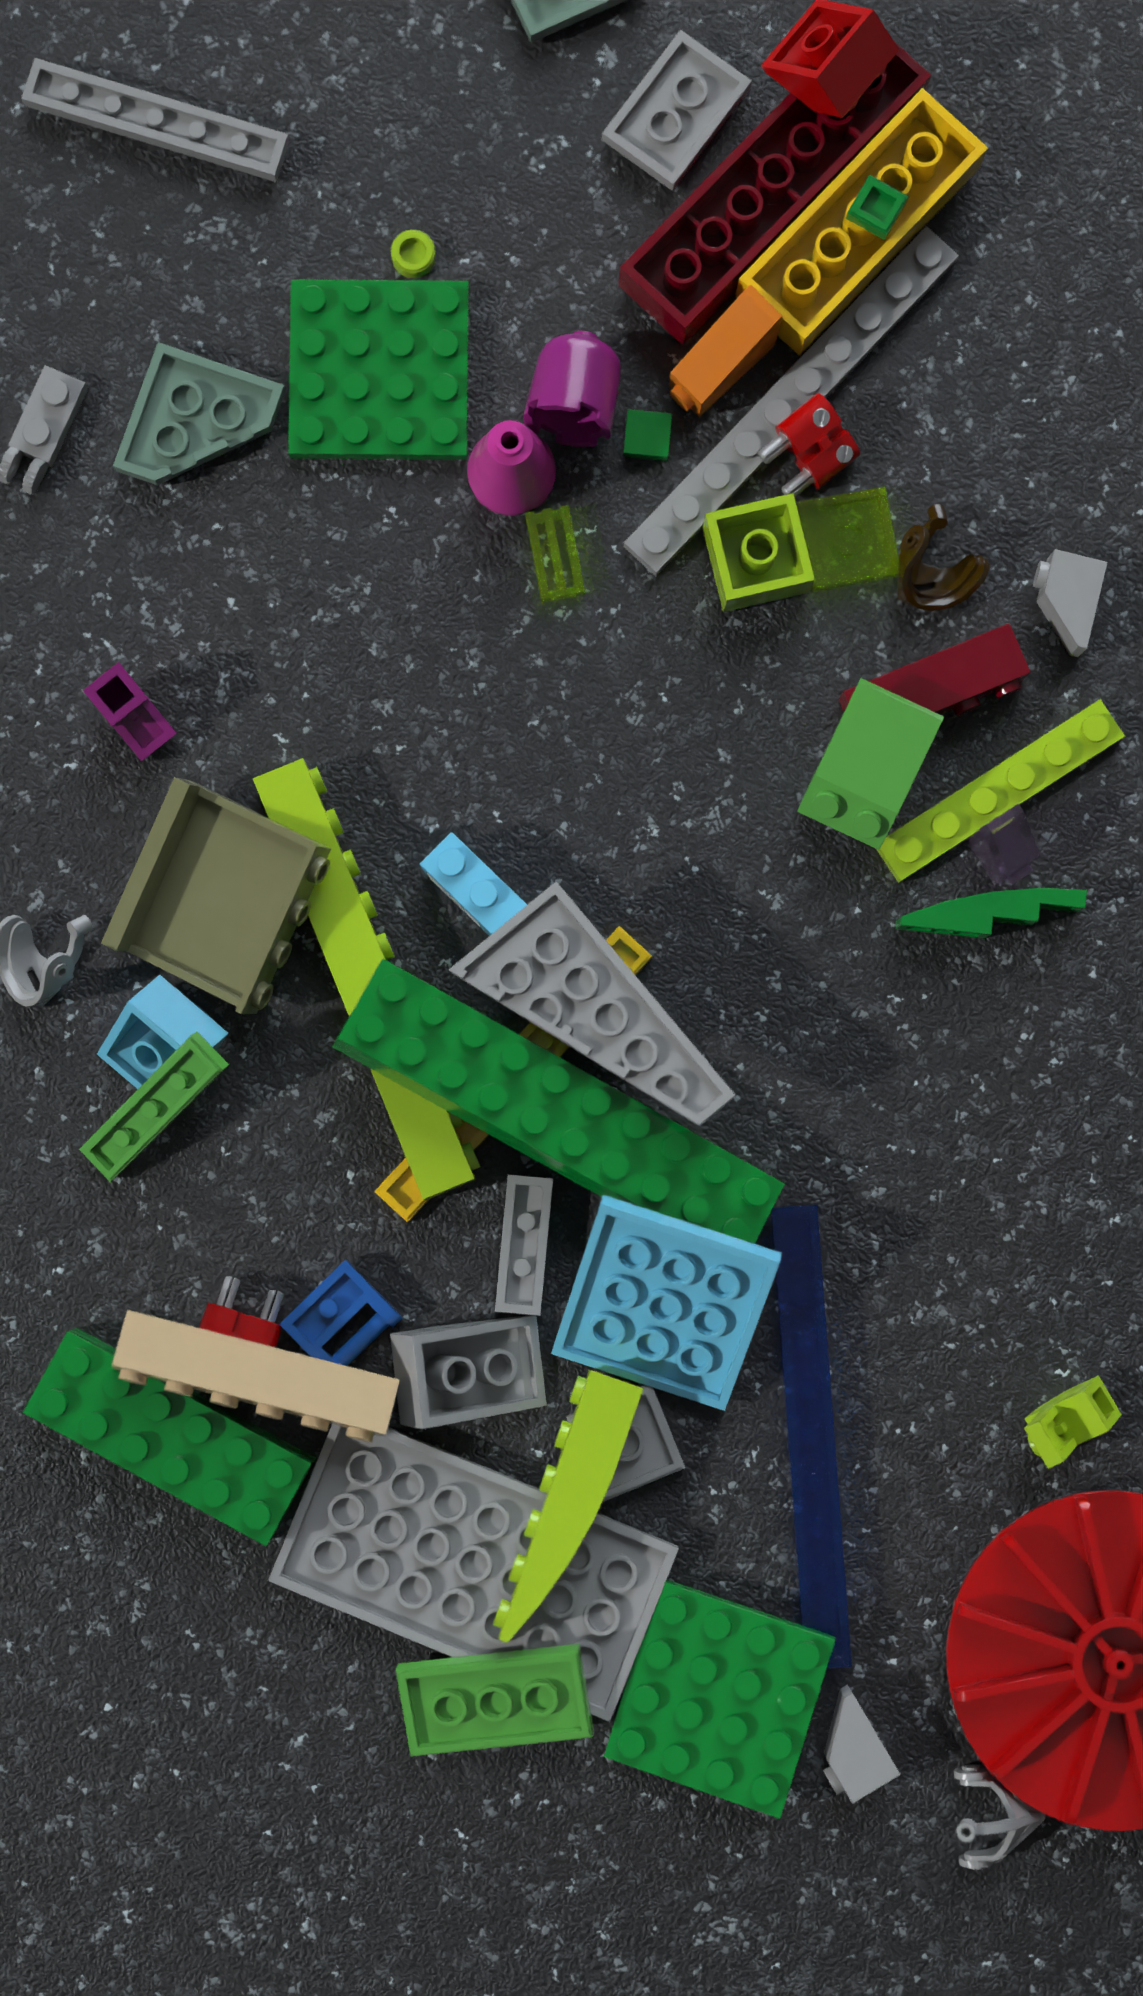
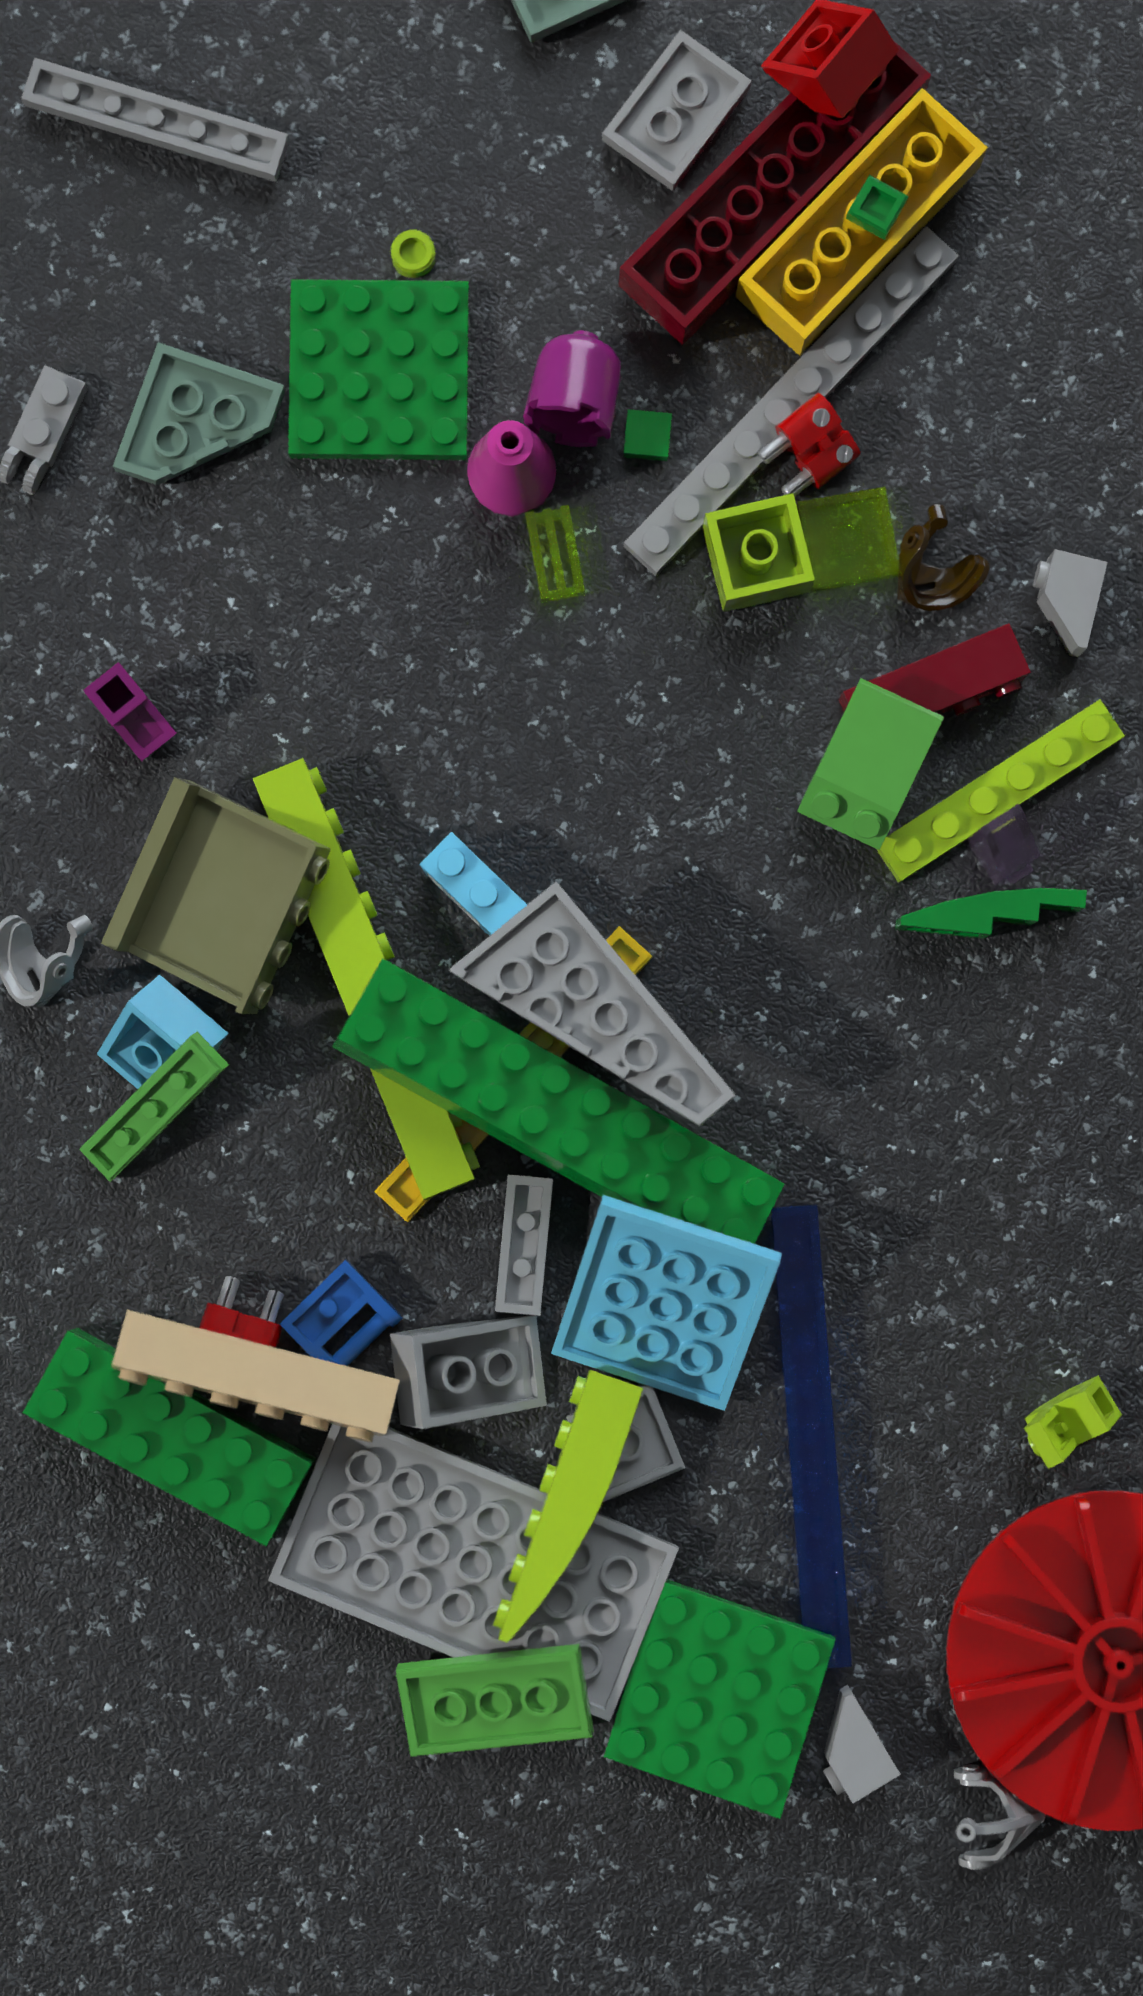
(725, 352): orange slope -> none

